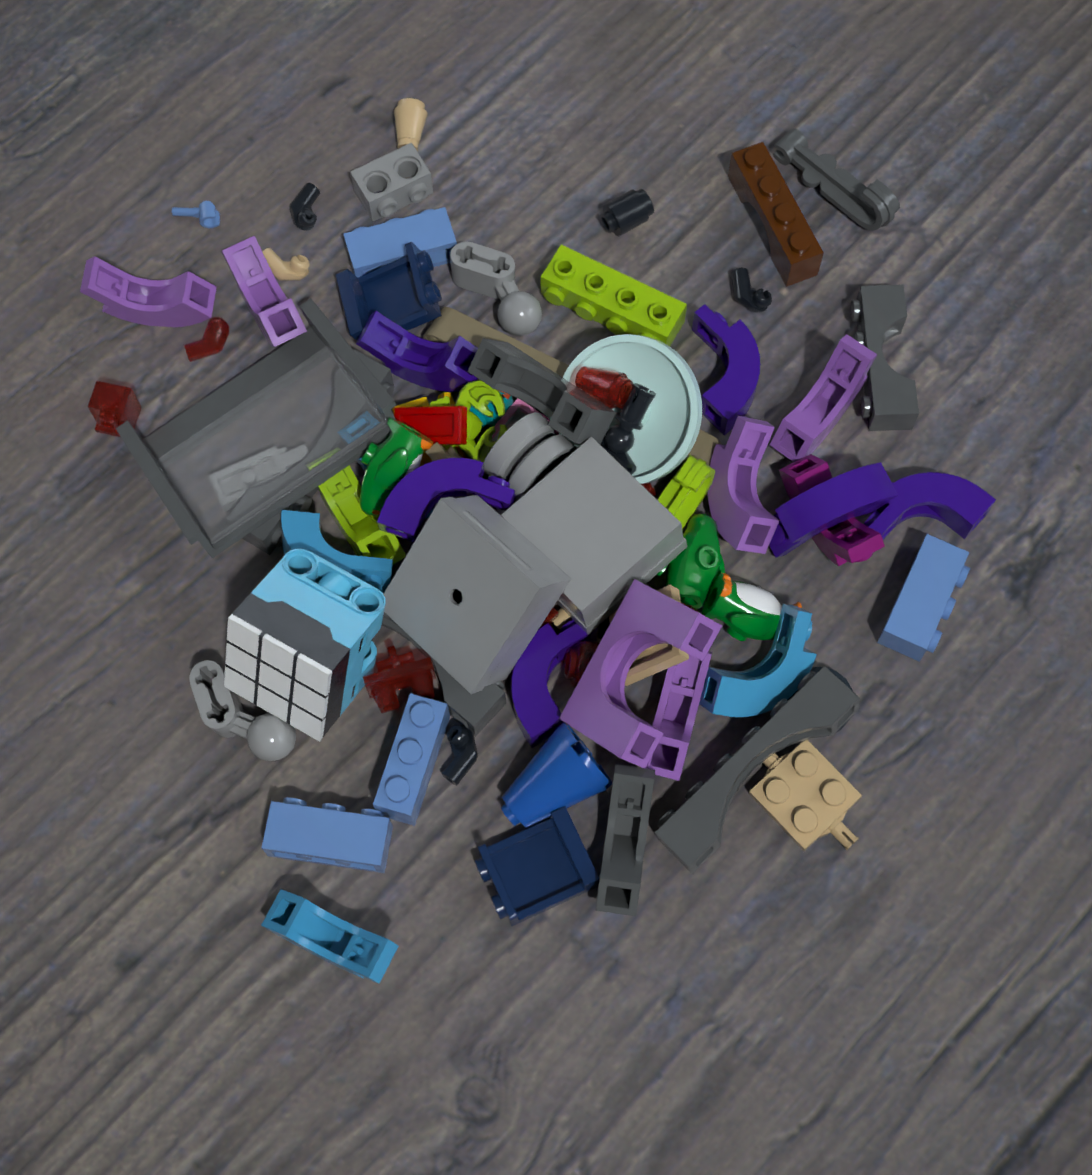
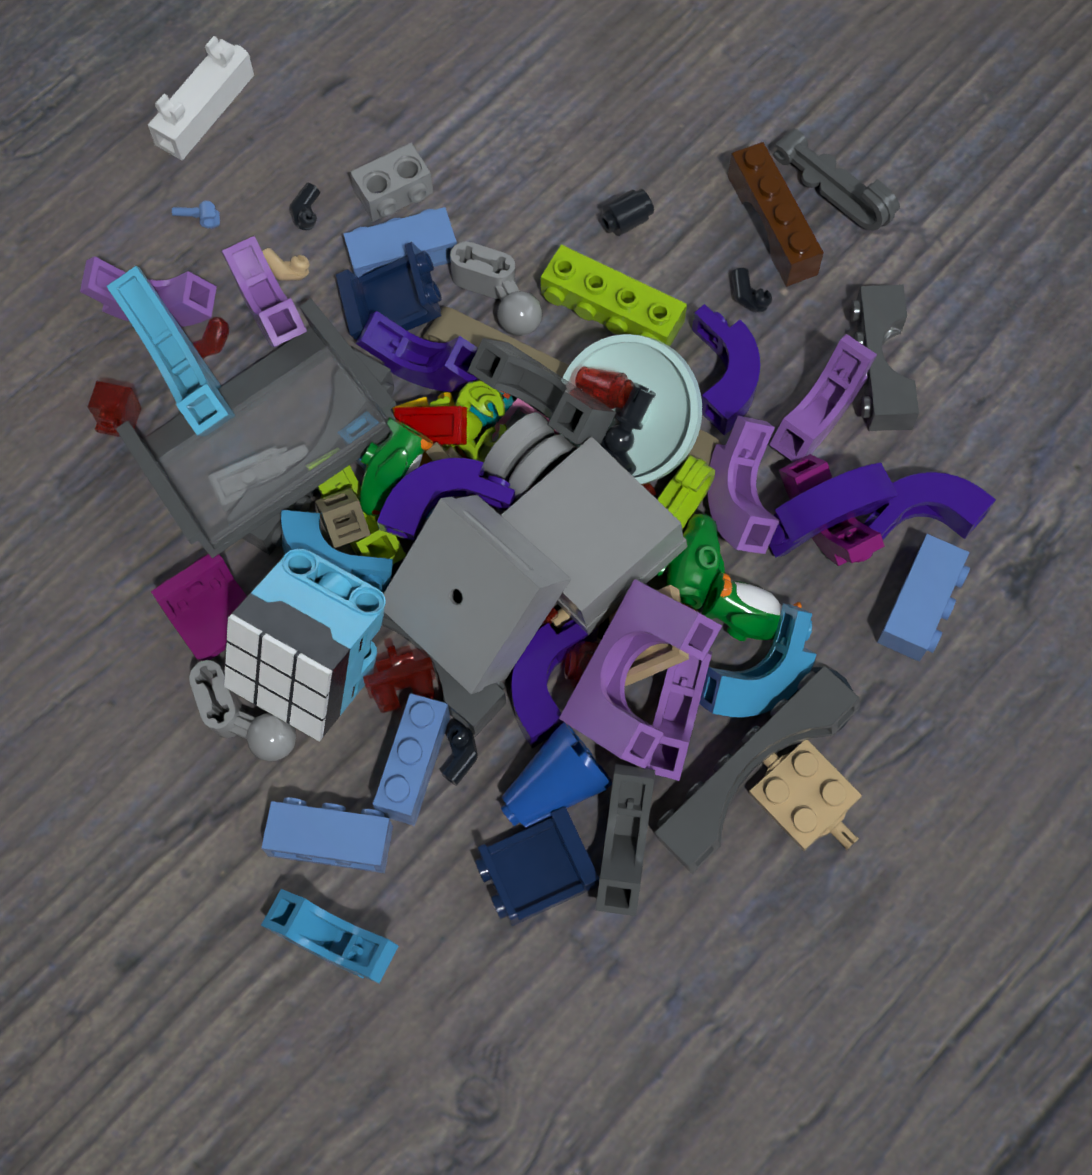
(174, 354): none -> medium azure arch
(200, 604): none -> magenta bracket
(201, 98): none -> white brick
(342, 517): none -> dark tan brick
(409, 121): tan cone -> none

